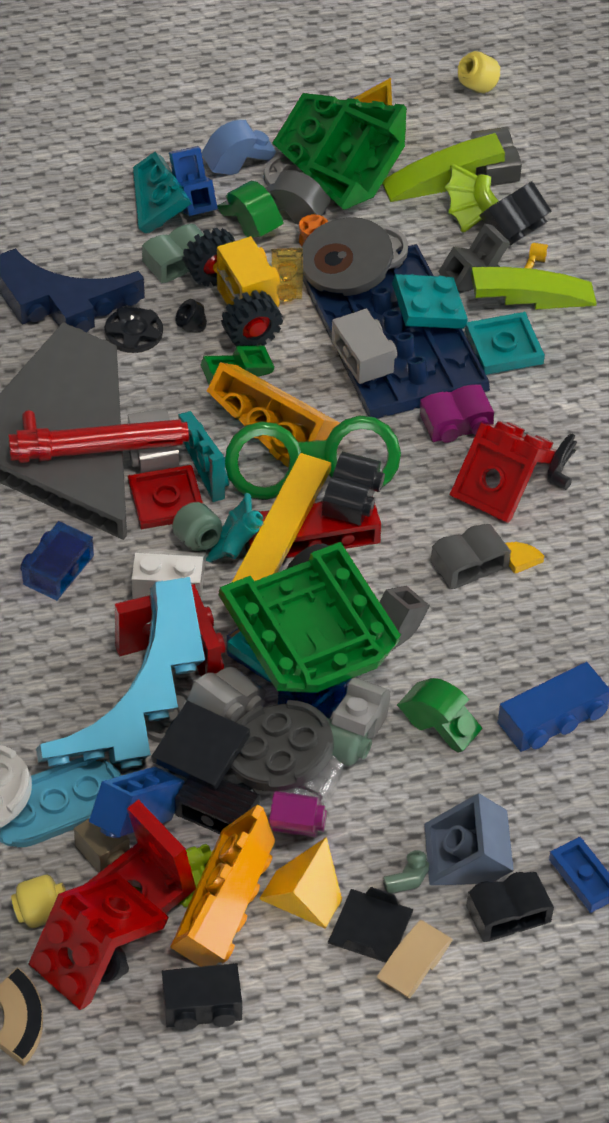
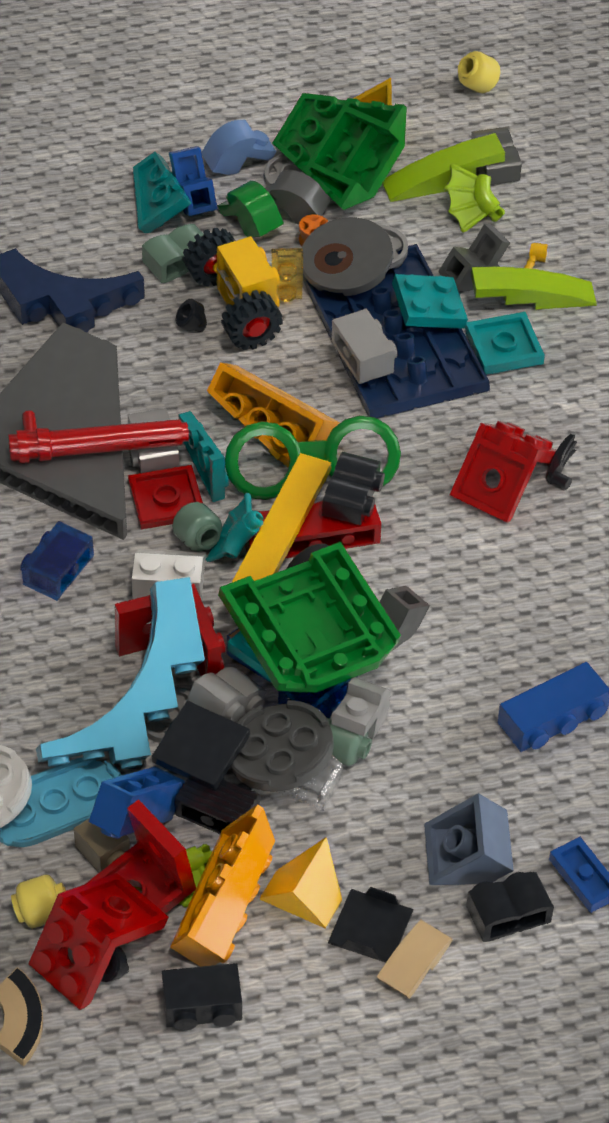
(133, 326): black wheel -> none
(251, 358): green slope -> none
(297, 814): magenta brick -> none
(412, 875): sand green arm -> none
(443, 707): green brick -> none
(455, 413): magenta brick -> none
(470, 555): dark grey brick -> none
(518, 212): black brick -> none
(523, 556): yellow tile -> none

